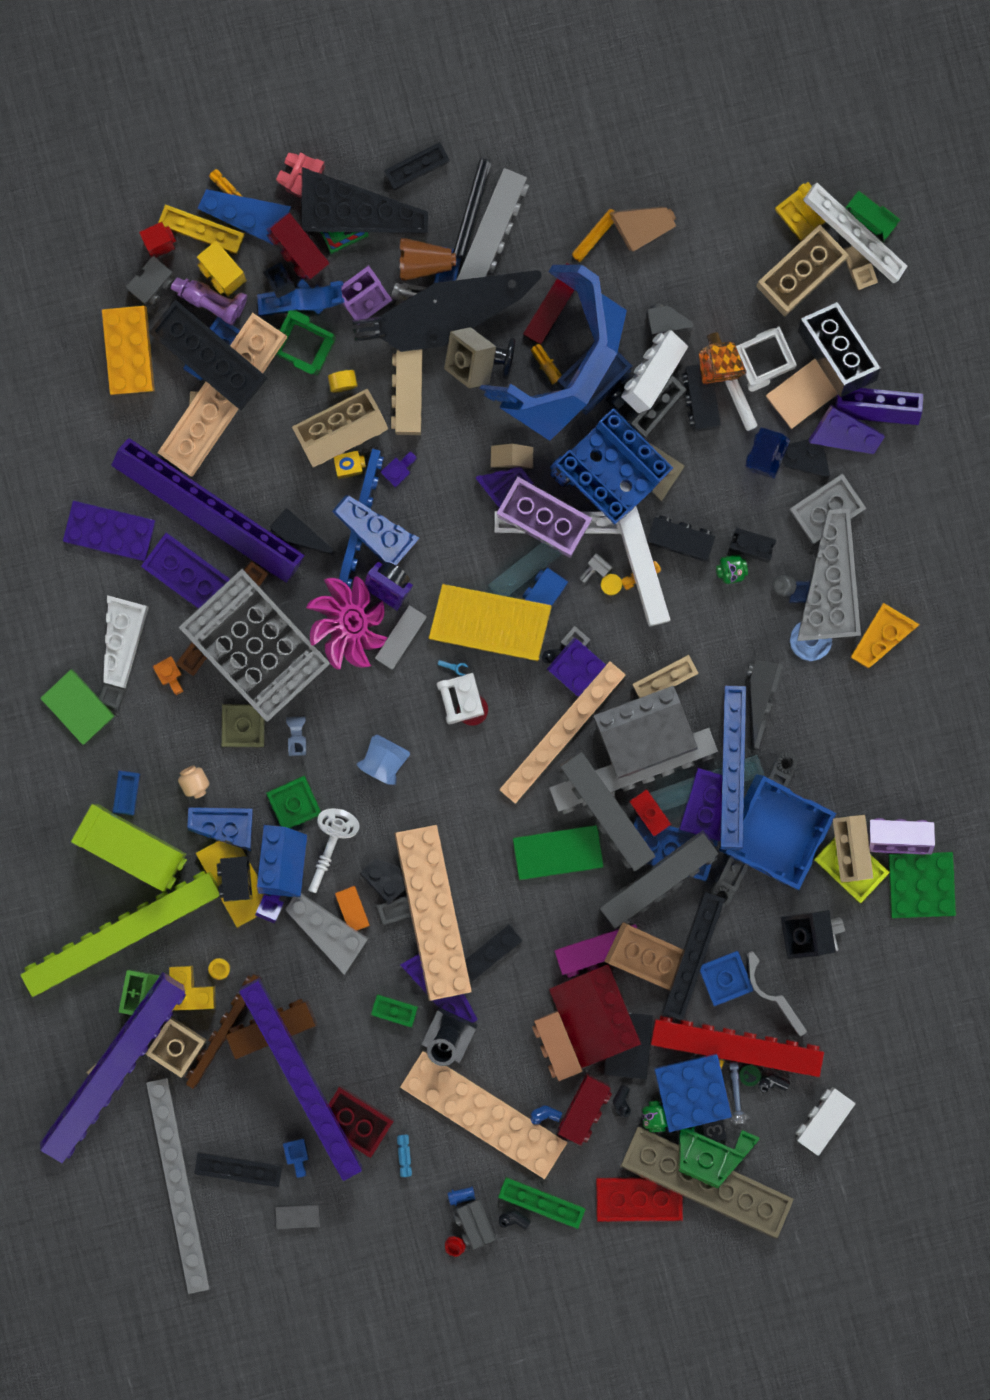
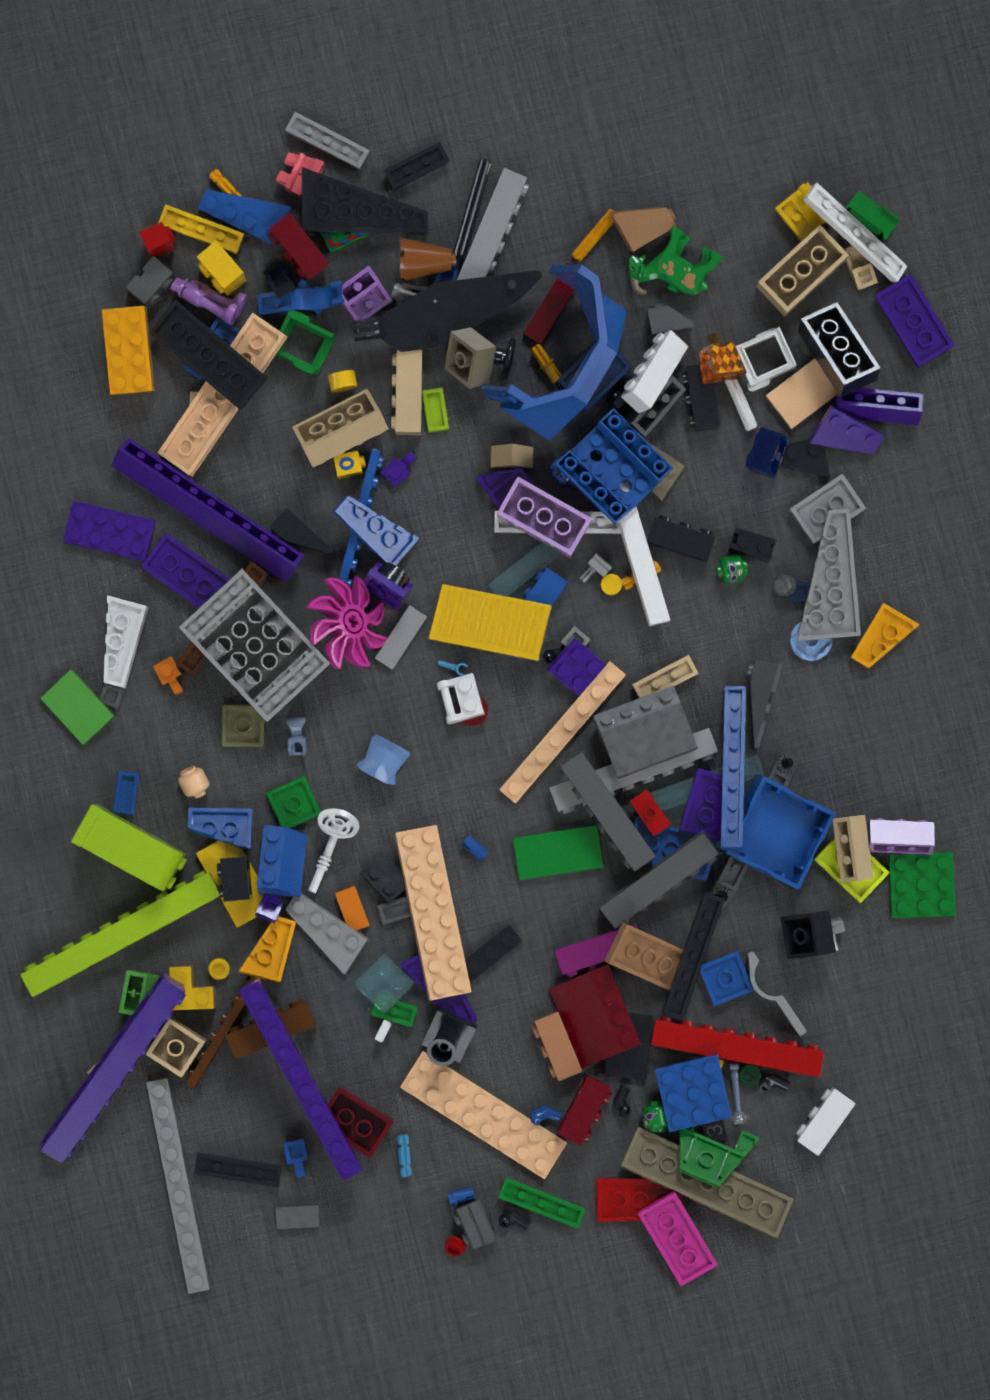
(270, 952): none -> light orange wing
(327, 140): none -> light grey plate
(383, 1030): none -> white tile
(384, 983): none -> clear light blue plate
(435, 410): none -> lime tile
(475, 848): none -> blue pin
(673, 269): none -> green animal
(677, 1238): none -> dark pink plate
(914, 321): none -> dark purple plate

